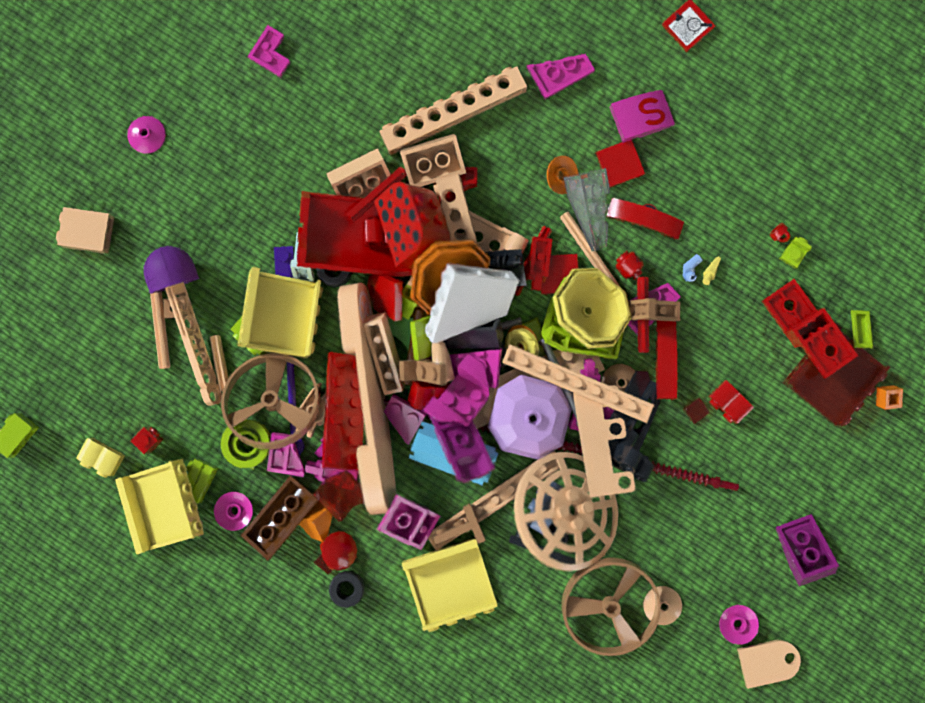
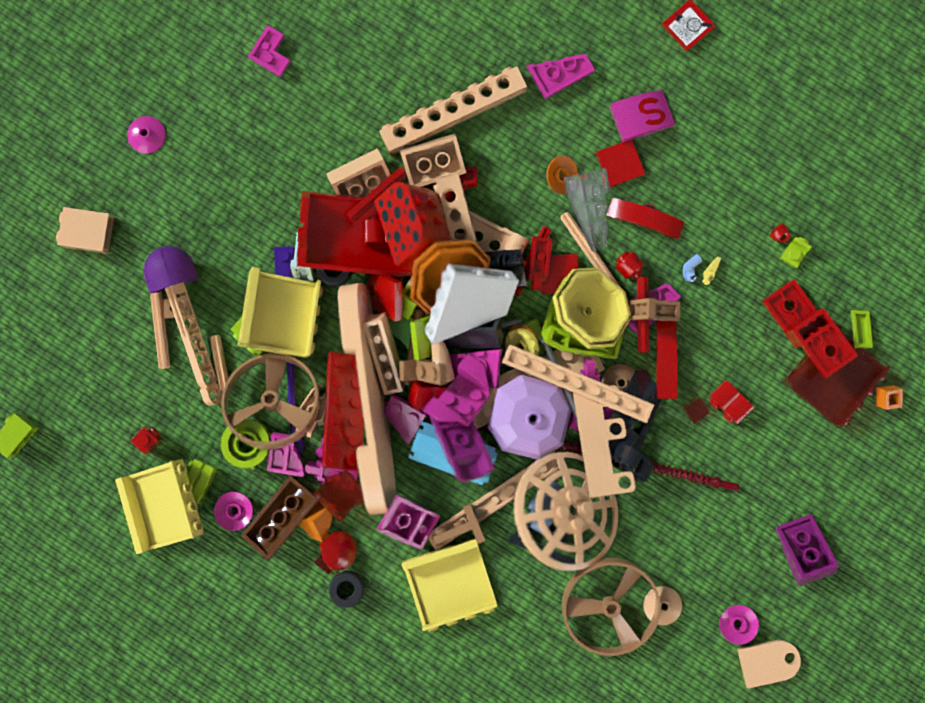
(100, 457): light yellow brick -> none

